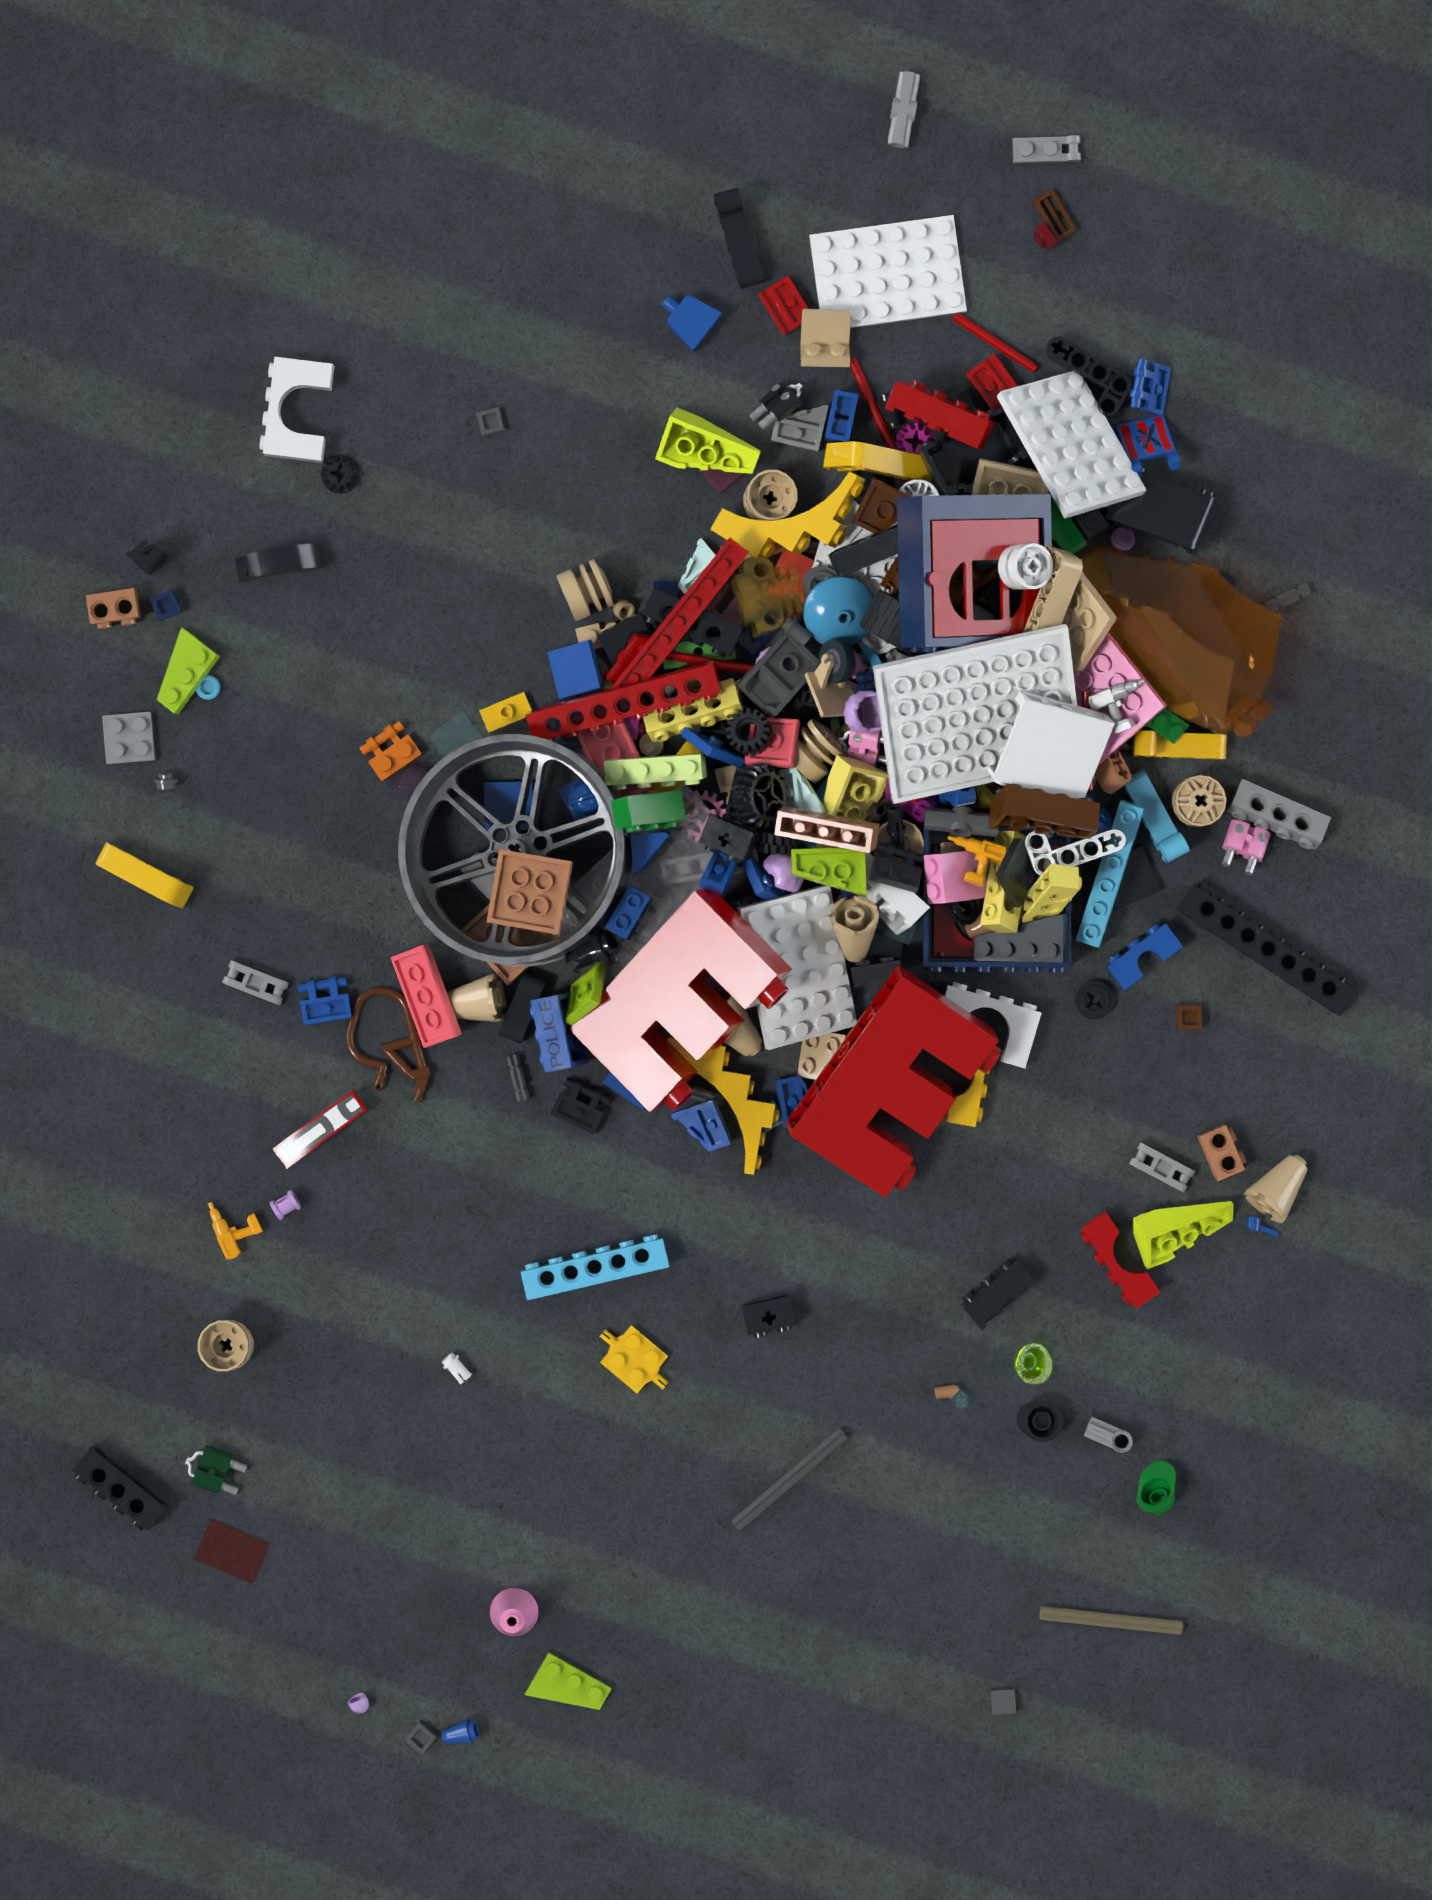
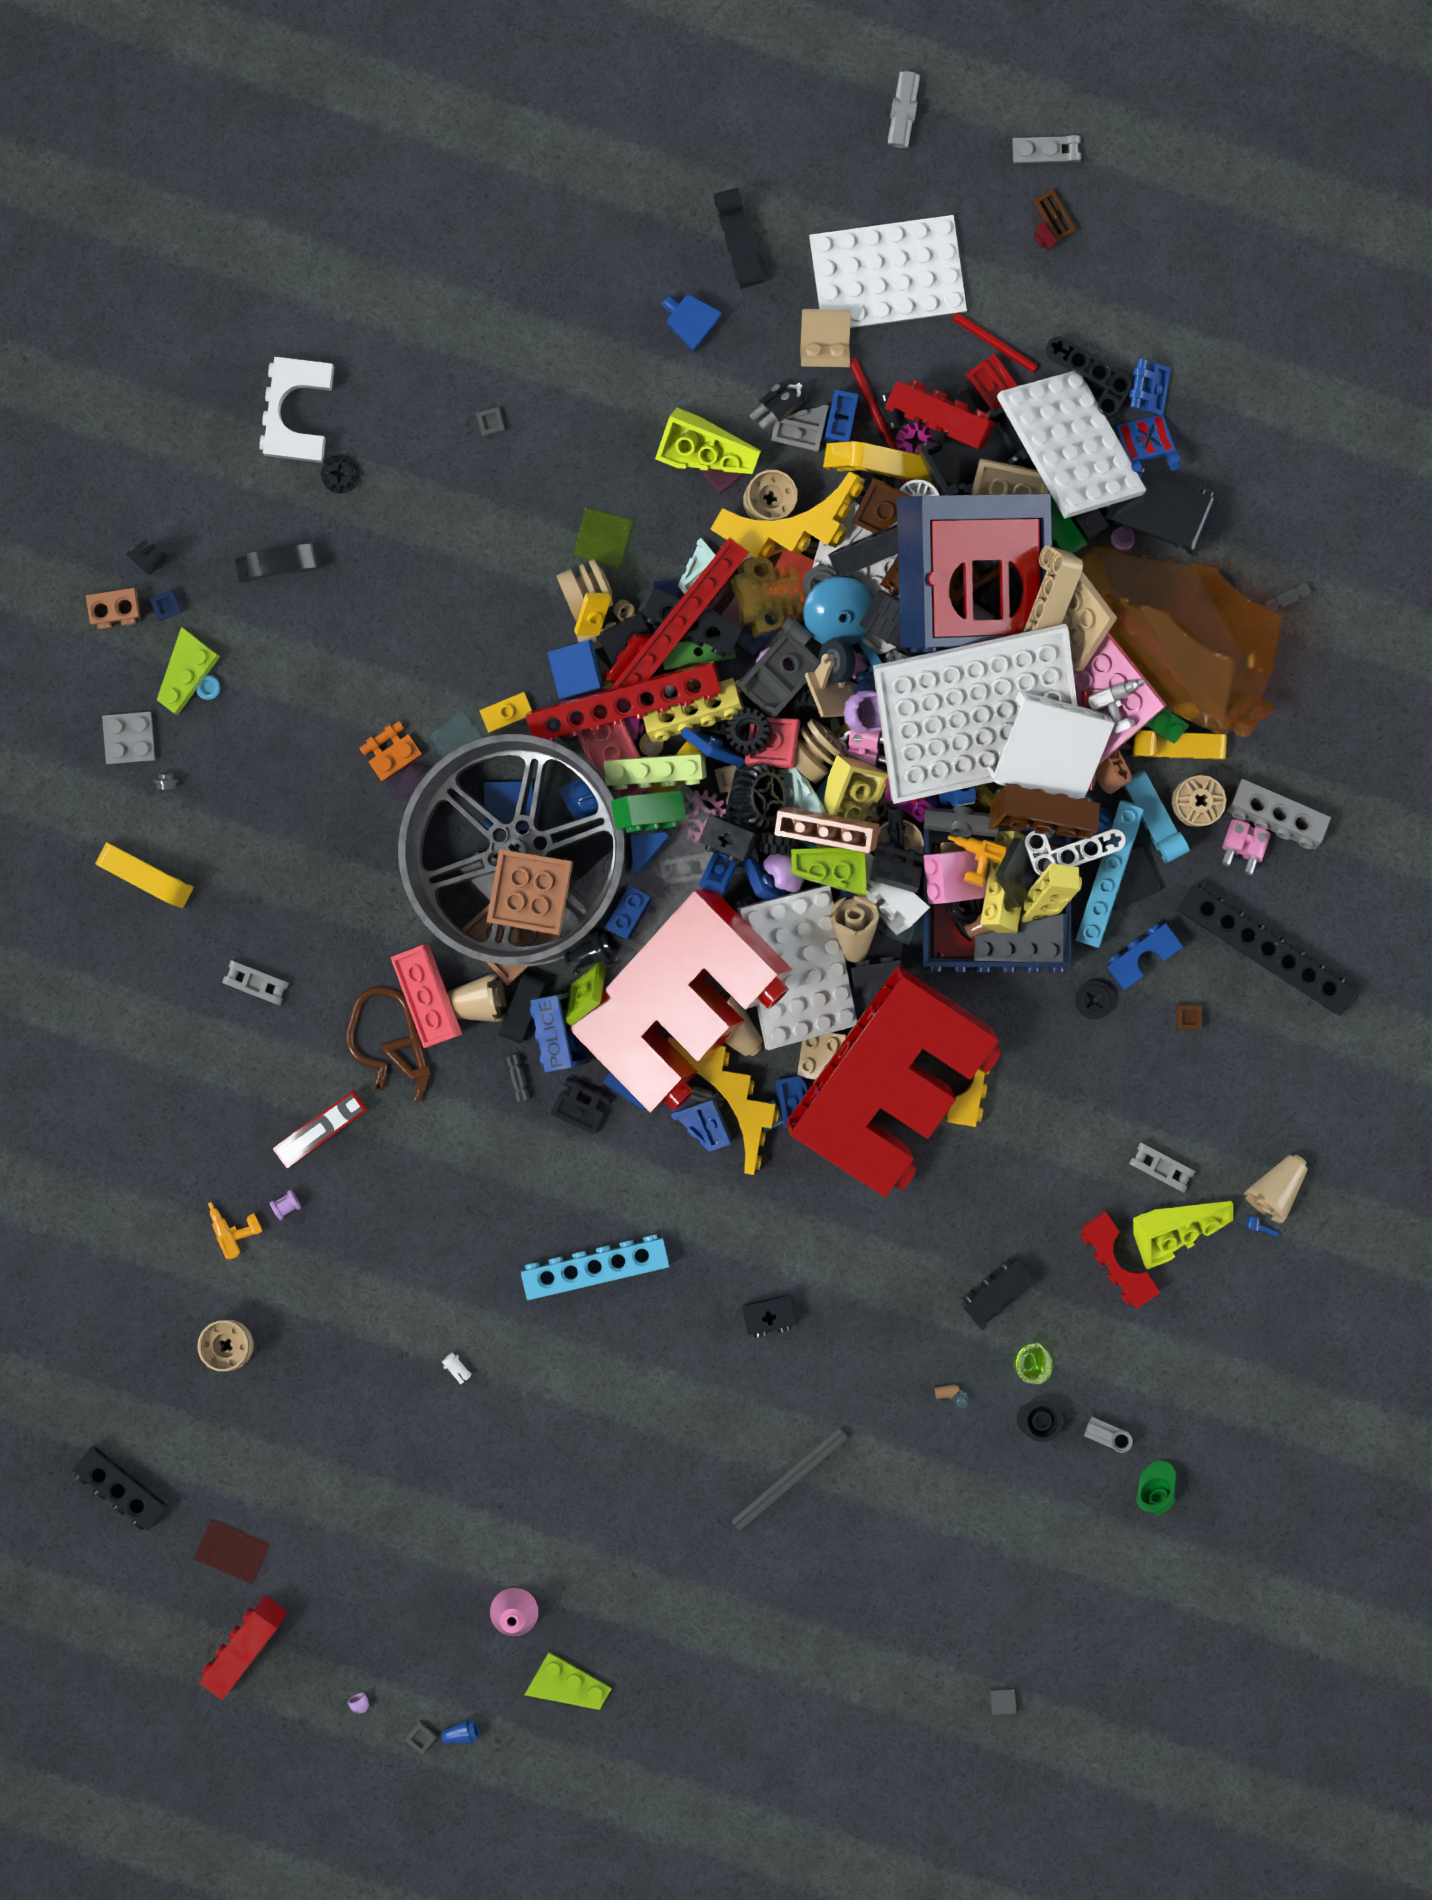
(212, 1470): dark green piece -> none
(243, 1647): none -> red wedge
(325, 1008): blue plate -> none
(592, 614): none -> yellow plate
(602, 537): none -> clear neon green tile
(634, 1359): yellow plate -> none
(697, 660): red bar -> none
(784, 305): red plate -> none
(1021, 1021): white arch -> none
(1025, 566): white wheel -> none
(1111, 1620): dark tan axle -> none
(1216, 1154): nougat brick -> none

